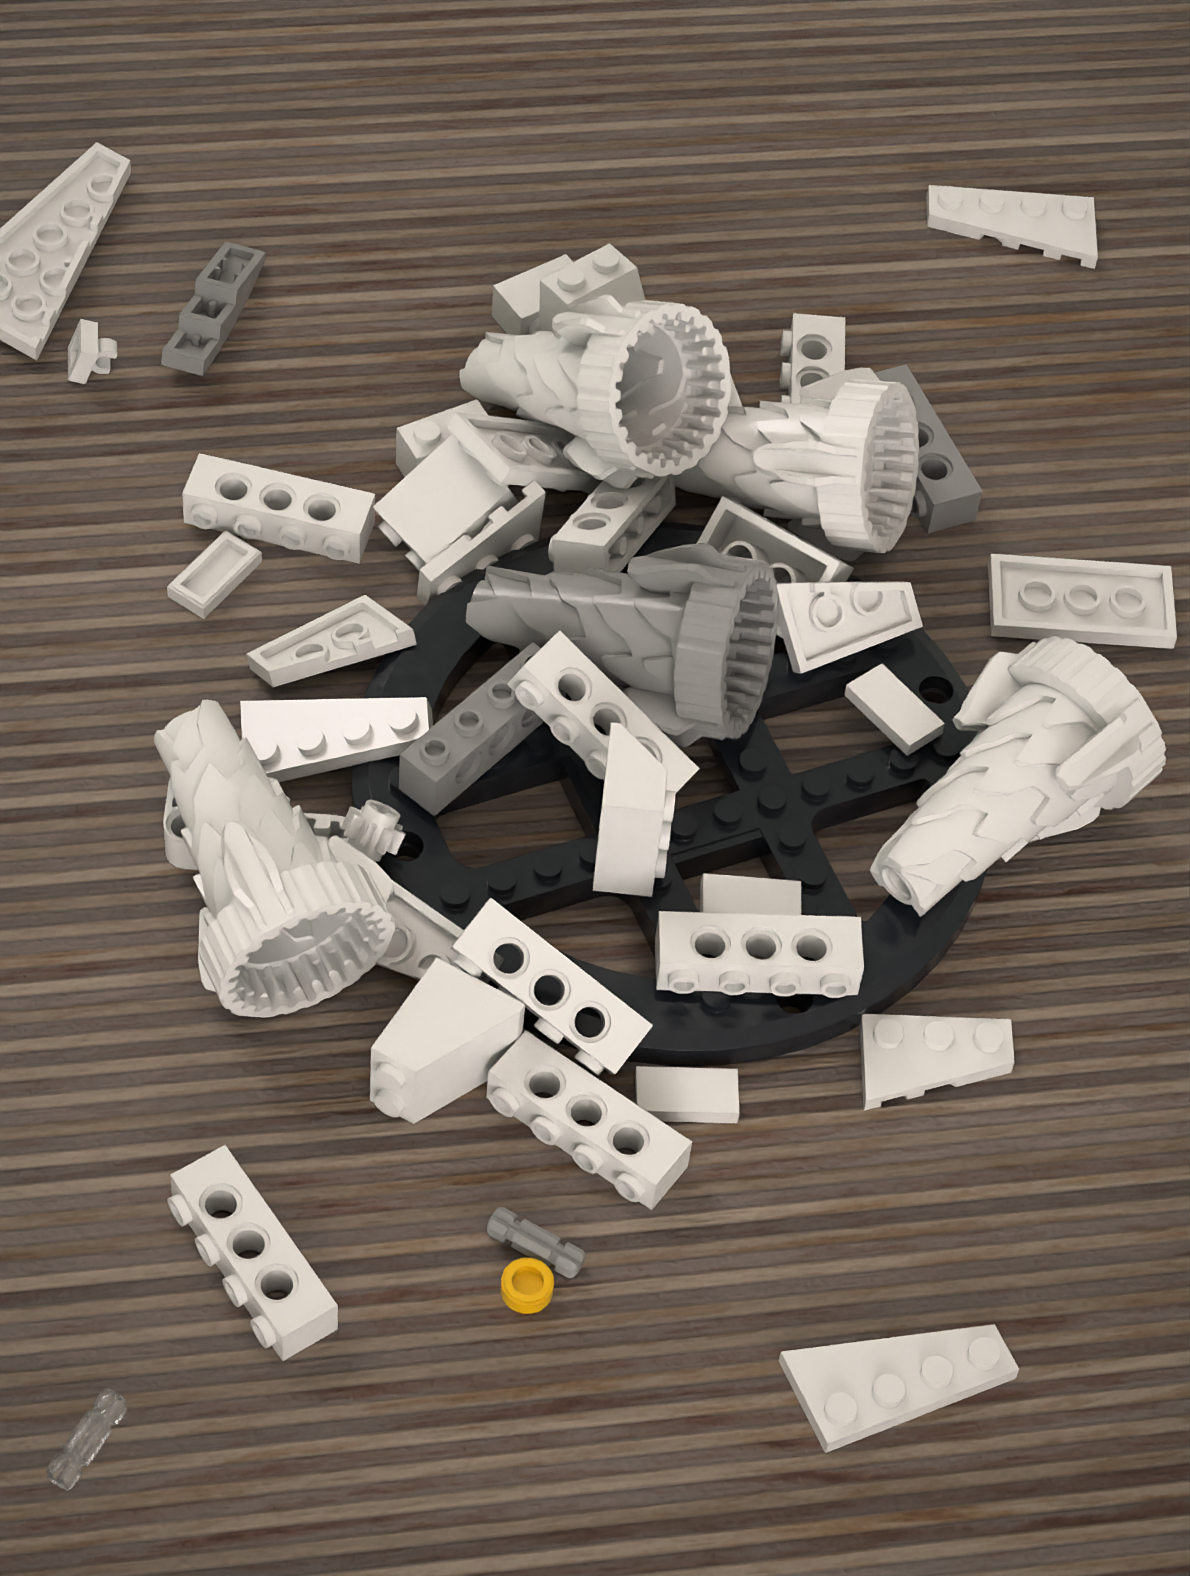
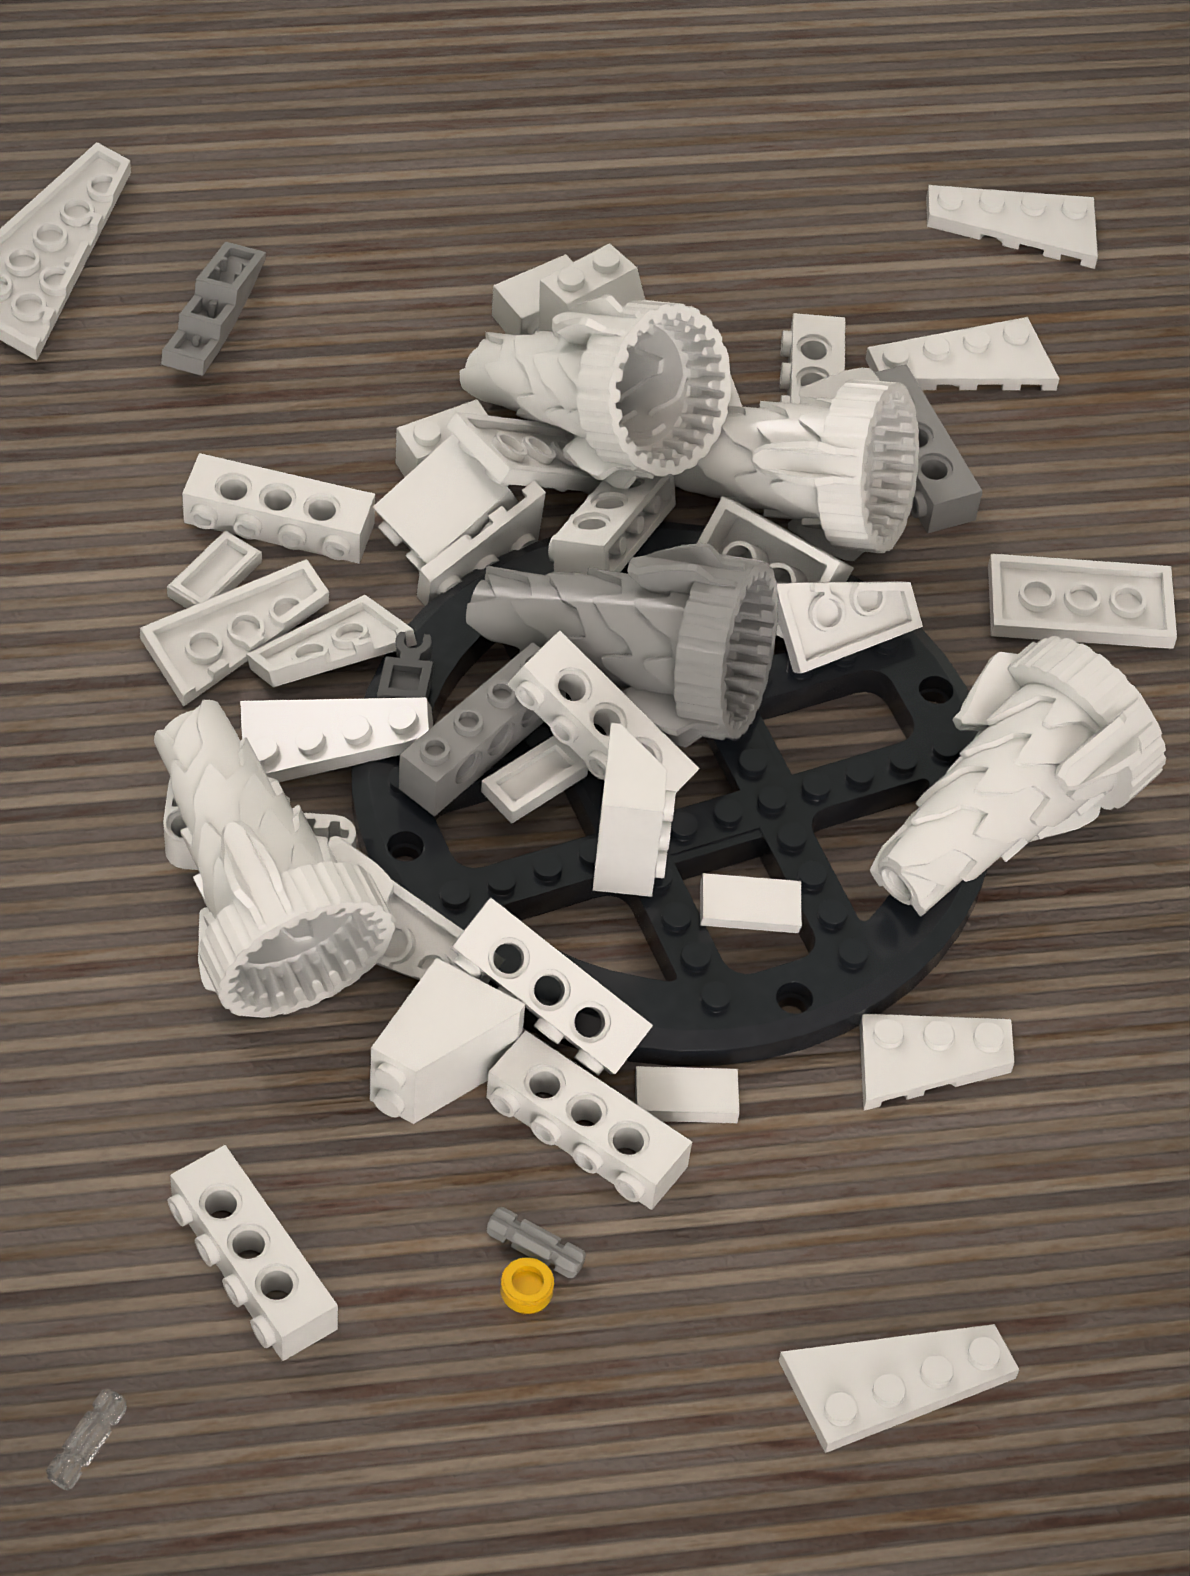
(88, 352): white tile -> none
(214, 636): none -> white wing
(373, 829): white gear -> none
(409, 673): none -> dark grey plate
(534, 778): none -> white tile
(780, 939): white brick -> none
(894, 709): white tile -> none
(981, 355): none -> white wing

